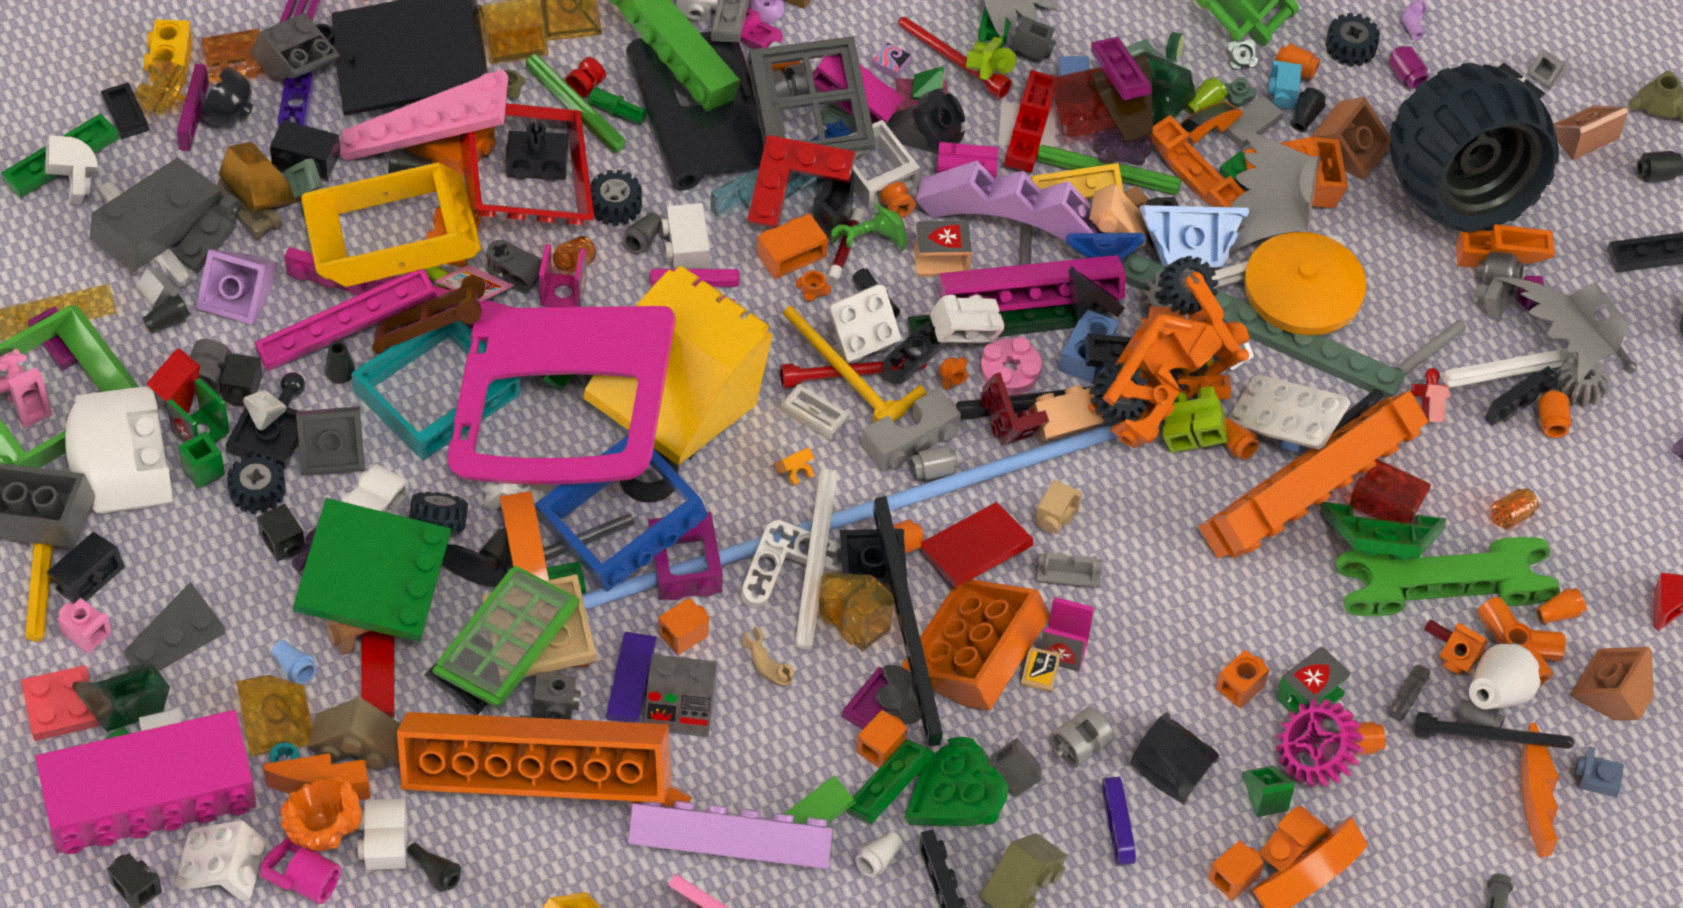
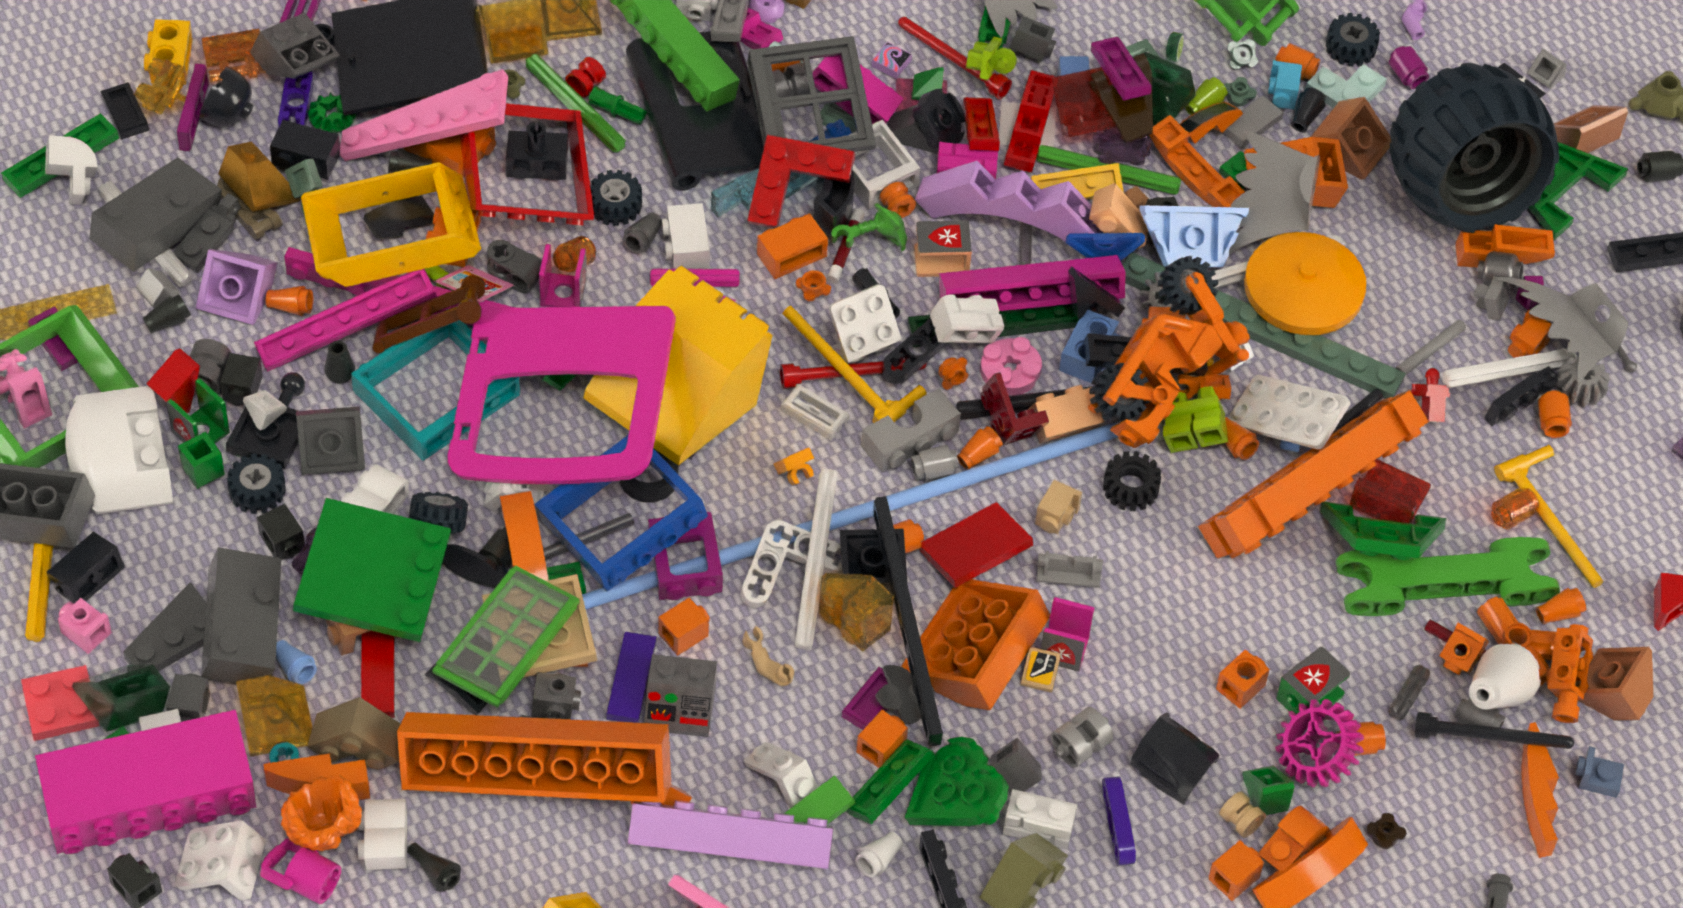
(189, 695): none -> dark grey brick
(241, 616): none -> dark grey brick
(293, 300): none -> orange cone
(335, 121): none -> green gear
(392, 218): none -> black slope
(786, 768): none -> white bracket
(980, 124): none -> red tile
(980, 447): none -> orange cone
(1040, 815): none -> white brick
(1134, 466): none -> black tyre
(1242, 814): none -> tan wheel
(1362, 83): none -> light aqua plate
(1384, 839): none -> dark brown plate
(1516, 470): none -> yellow bar
(1529, 337): none -> orange brick
(1569, 669): none -> orange brick
(1571, 168): none -> green wing

